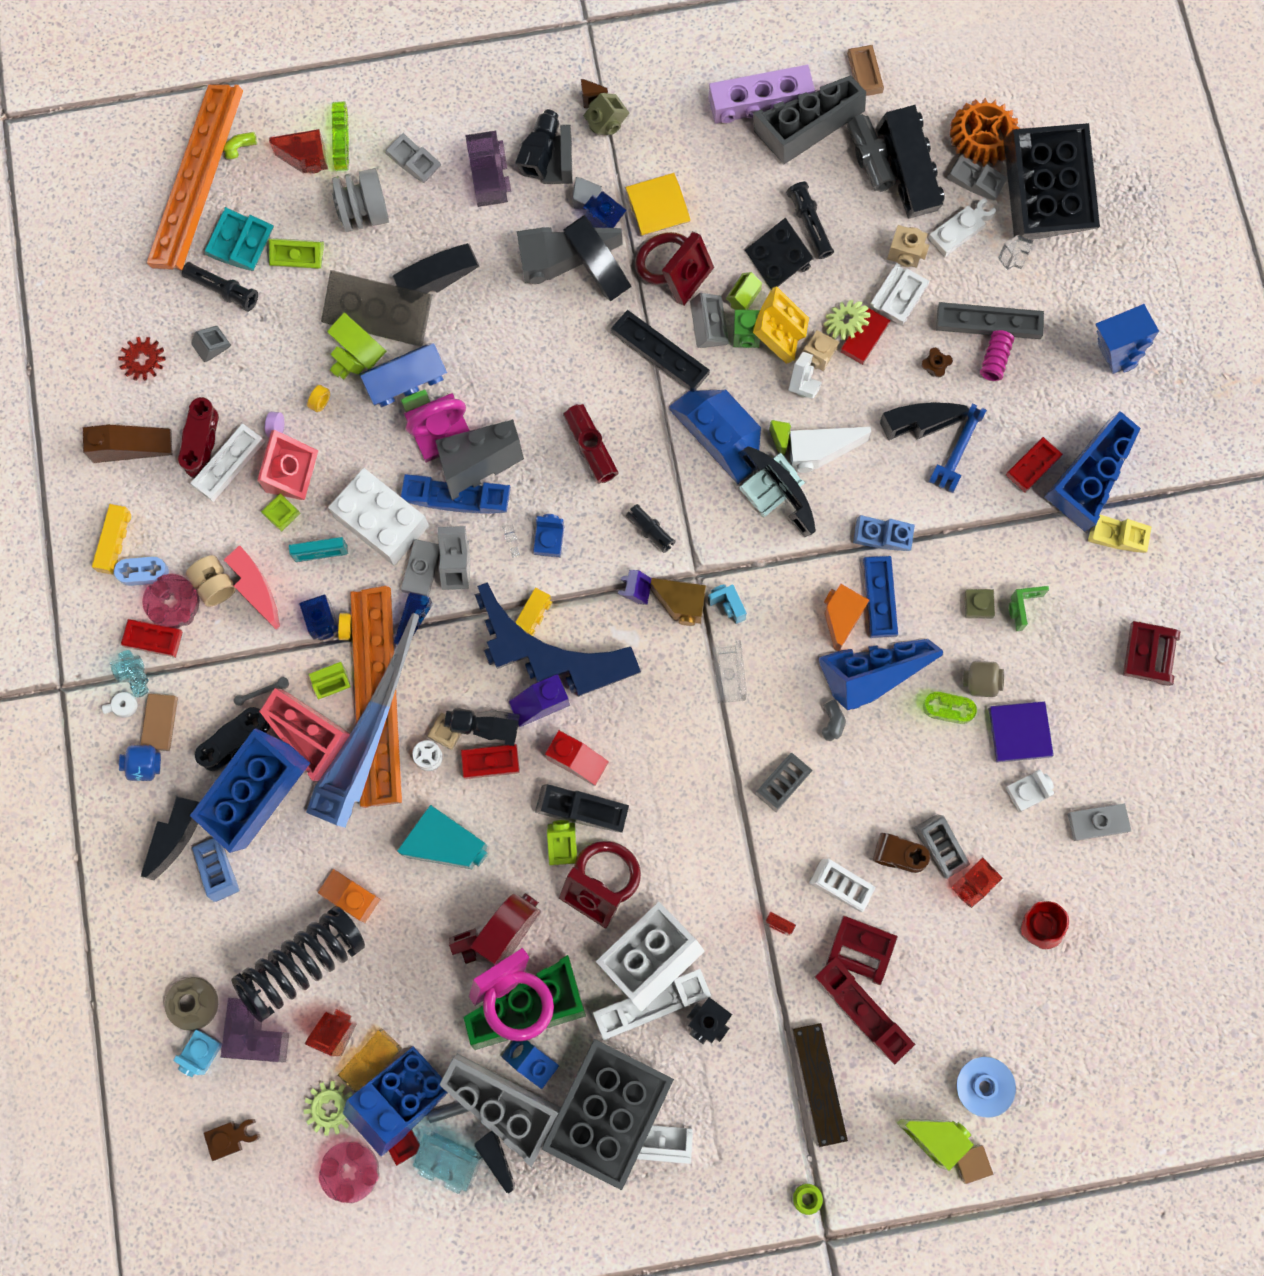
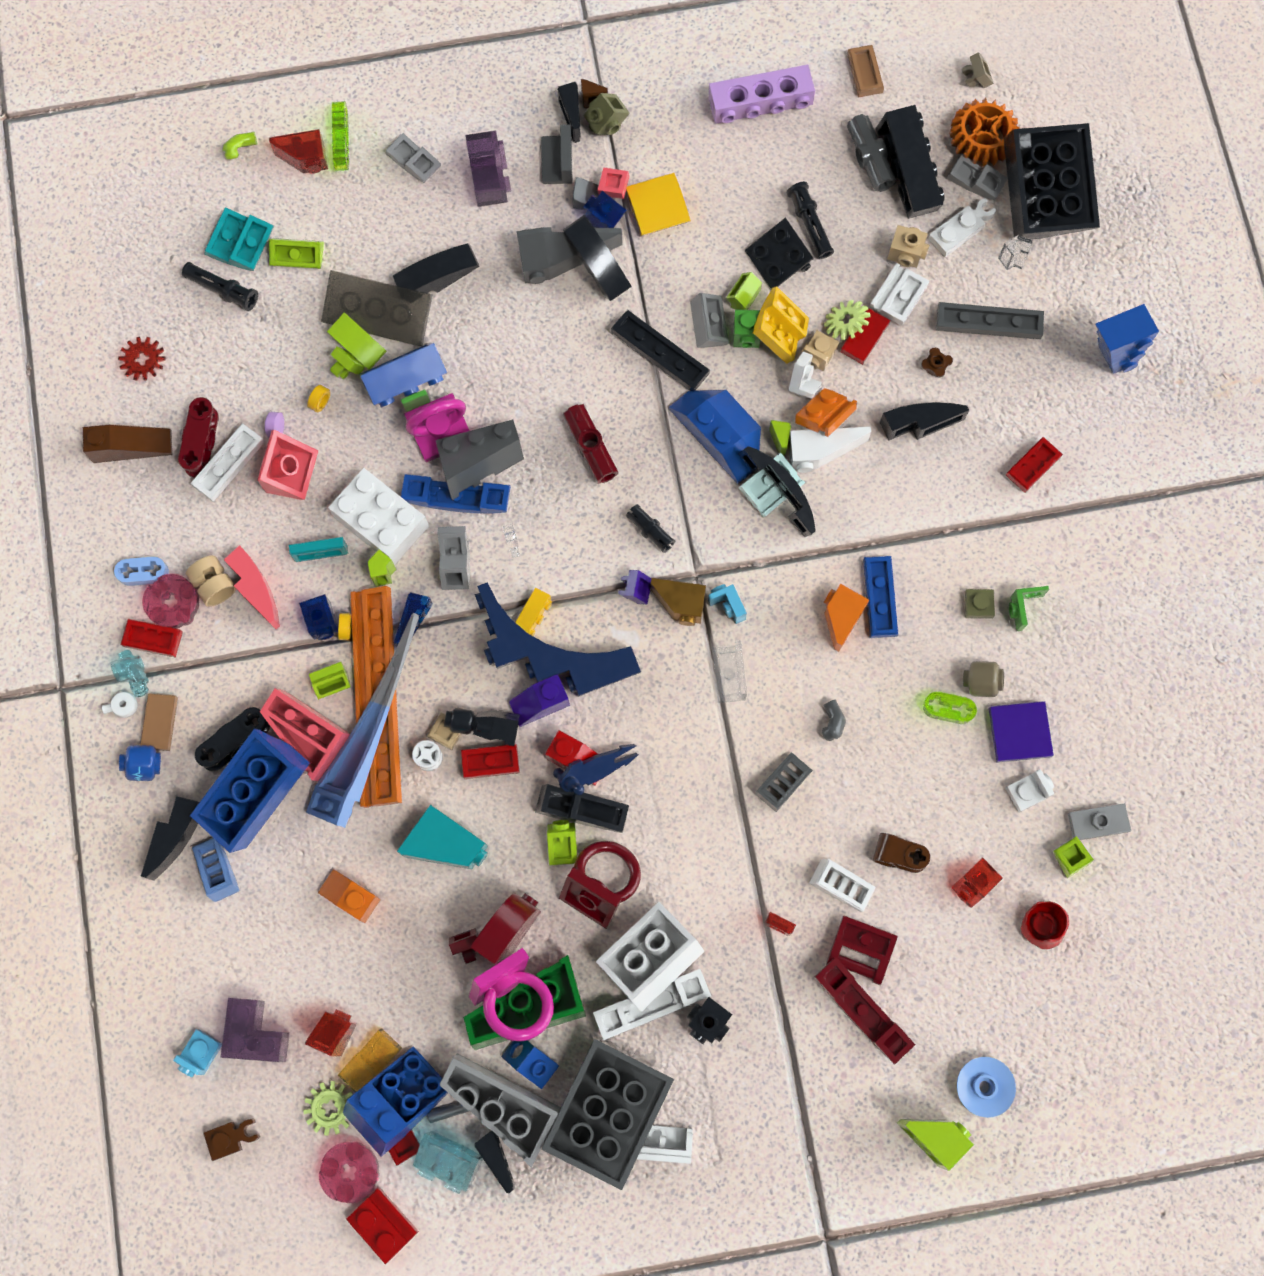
(111, 539): yellow piece -> none
(194, 177): orange plate -> none
(205, 1003): dark tan piece -> none
(210, 343): dark grey slope -> none
(280, 512): lime tile -> none
(282, 683): dark grey hinge -> none
(346, 930): black piece -> none
(360, 200): light grey wheel -> none
(381, 569): none -> lime piece
(382, 1225): none -> red plate
(421, 568): light grey plate -> none
(538, 146): black piece -> none
(549, 535): blue bracket -> none
(569, 105): none -> black slope
(592, 769): none -> dark blue piece
(614, 182): none -> coral tile
(684, 270): dark red tile -> none
(803, 122): dark grey wedge -> none
(816, 1203): lime plate -> none
(820, 1085): dark brown tile -> none
(825, 412): none -> orange plate
(866, 676): blue wedge -> none
(884, 534): medium blue slope -> none
(928, 841): dark grey slope -> none
(948, 472): blue hinge -> none
(974, 1165): medium nougat tile -> none
(980, 71): none -> dark tan tile
(997, 355): dark pink piece -> none
(1072, 857): none -> lime slope
(1089, 479): blue wedge -> none
(1121, 535): light yellow slope -> none
(1143, 649): dark red plate -> none

